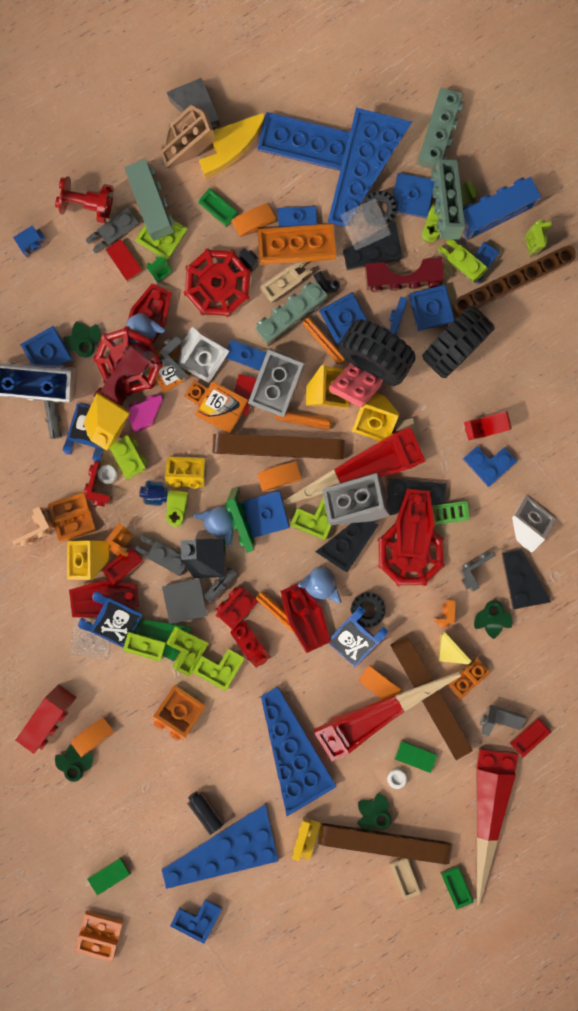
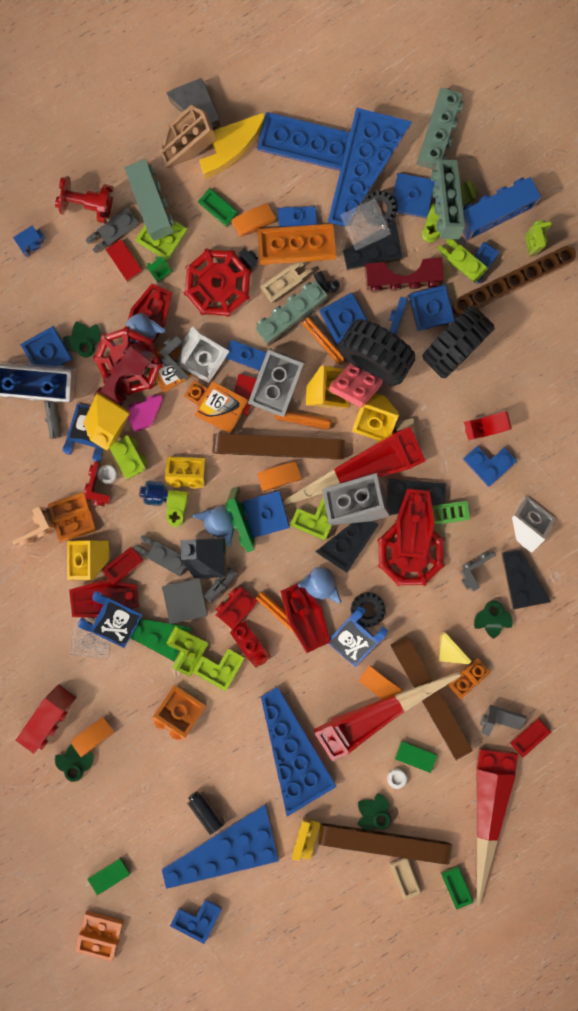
(118, 539): orange bracket -> none
(144, 646): lime panel -> none
(448, 610): orange bracket -> none

